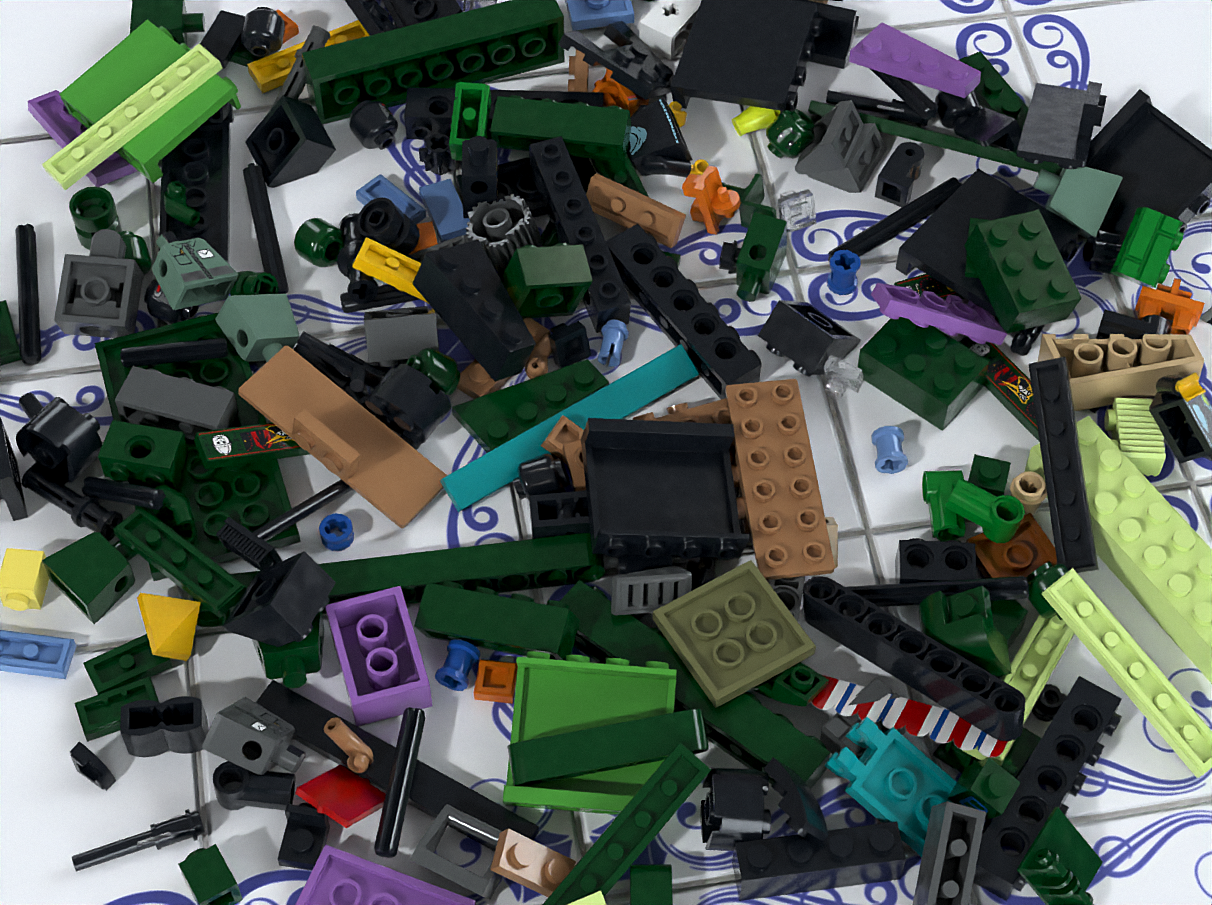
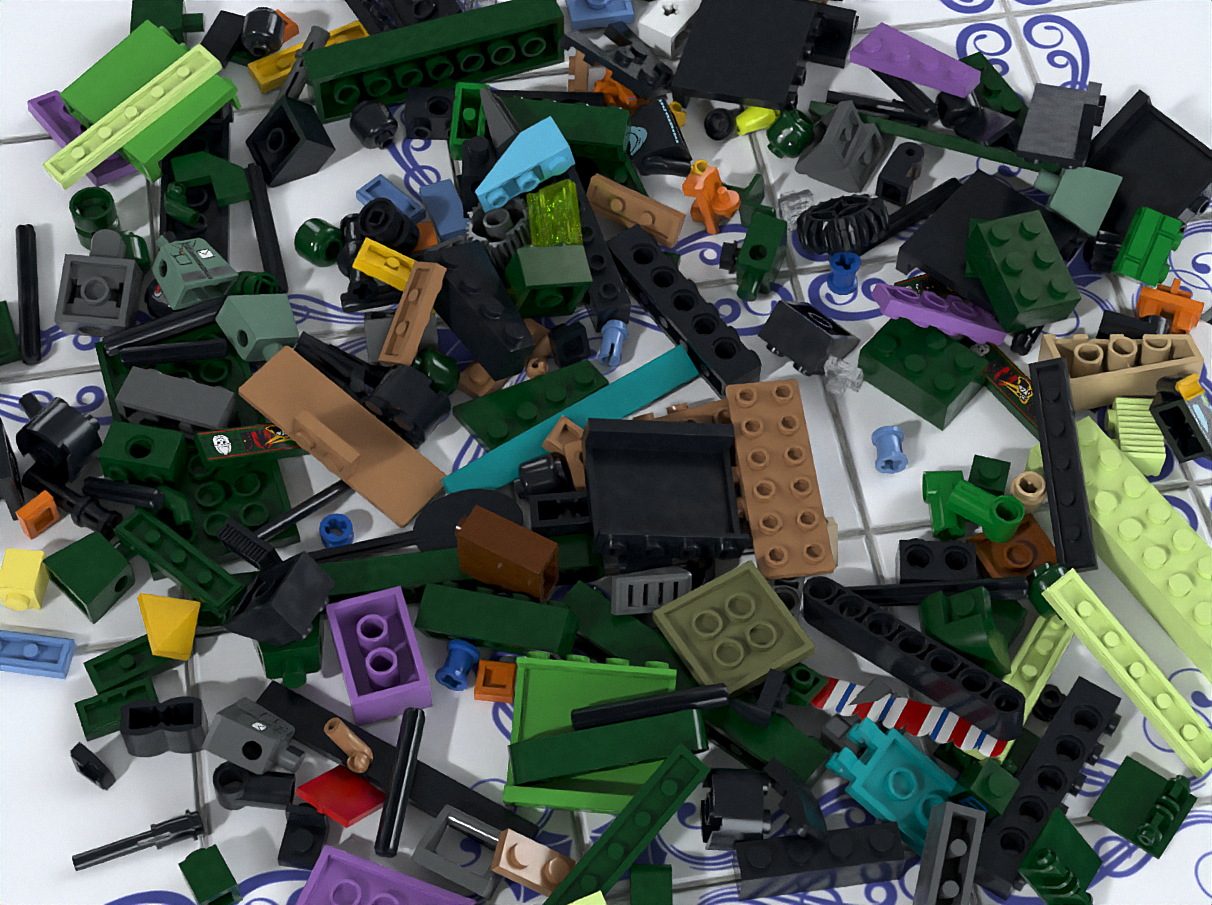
(38, 514): none -> orange tile
(164, 326): none -> black axle
(204, 168): none -> dark green tile
(412, 314): none -> medium nougat plate
(433, 527): none -> black piece
(437, 154): black gear -> none
(500, 121): none -> dark grey slope
(506, 555): none -> reddish brown brick
(528, 161): none -> medium azure slope
(555, 215): none -> clear neon green plate
(649, 706): none -> black axle
(712, 122): none -> black plate
(773, 696): none -> black plate
(843, 224): none -> black gear
(1144, 806): none -> dark green hinge

